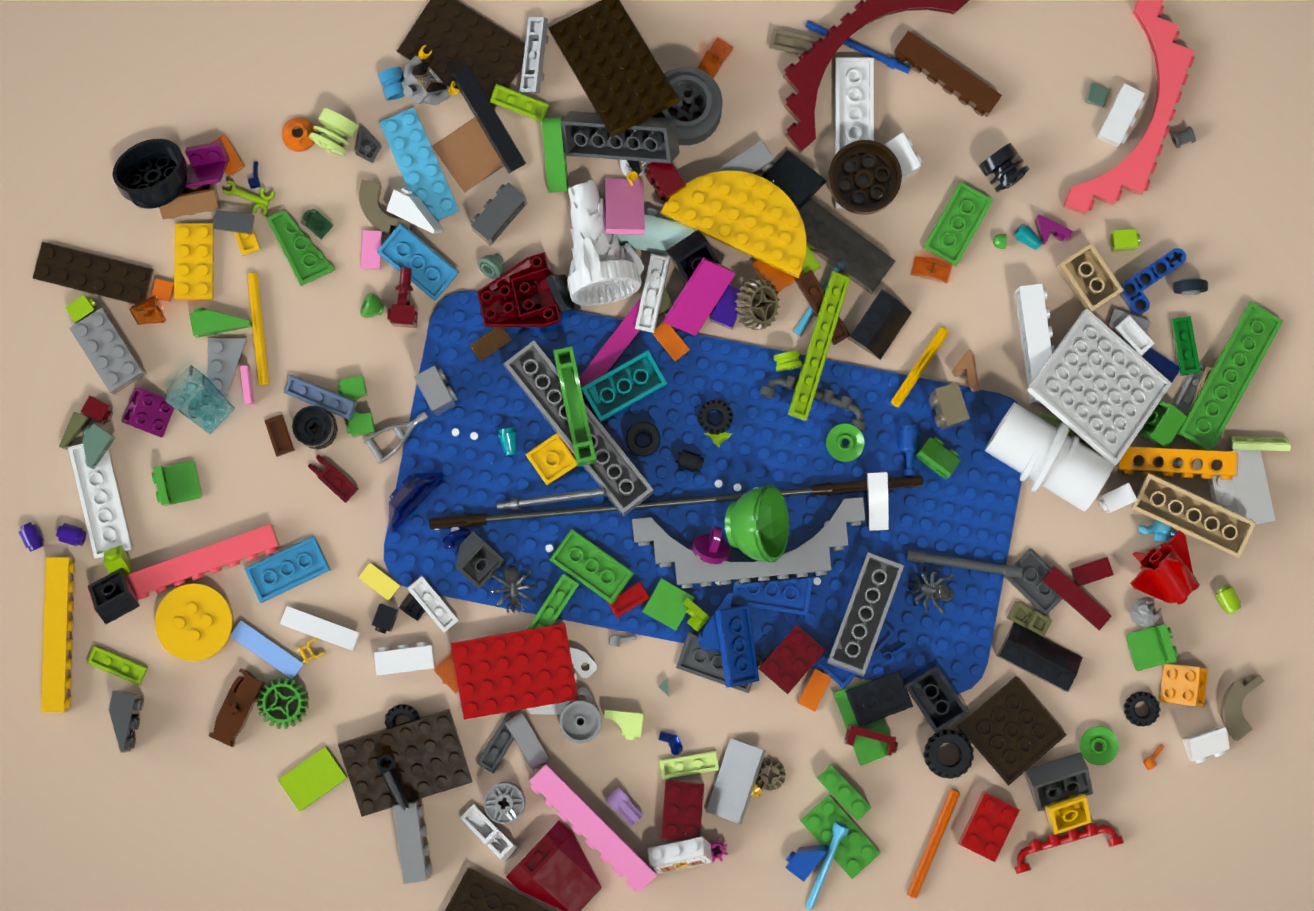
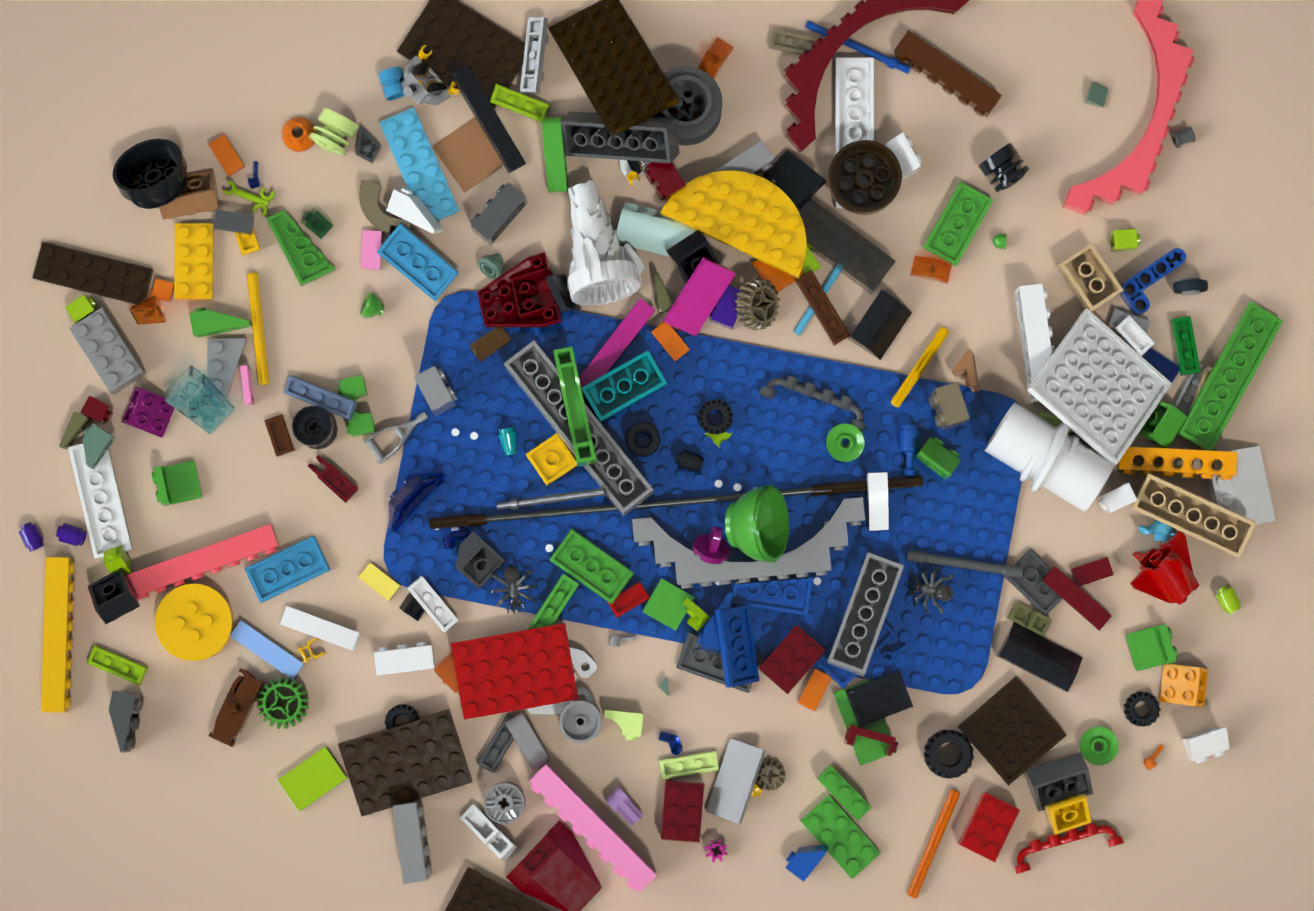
(207, 163): magenta bracket -> none
(385, 618): black brick -> none
(393, 780): black piece -> none
(403, 313): dark red brick -> none
(624, 207): bright pink tile -> none
(652, 293): white tile -> none
(680, 855): white brick -> none
(787, 360): lime wheel -> none
(819, 346): lime tile -> none
(839, 831): medium azure piece -> none
(936, 696): black brick -> none
(1027, 236): teal cone -> none
(1046, 227): magenta slope -> none
(1121, 115): white brick -> none
(1143, 614): light grey piece -> none
(1232, 706): dark tan arch -> none
(1259, 443): yellowish green tile -> none

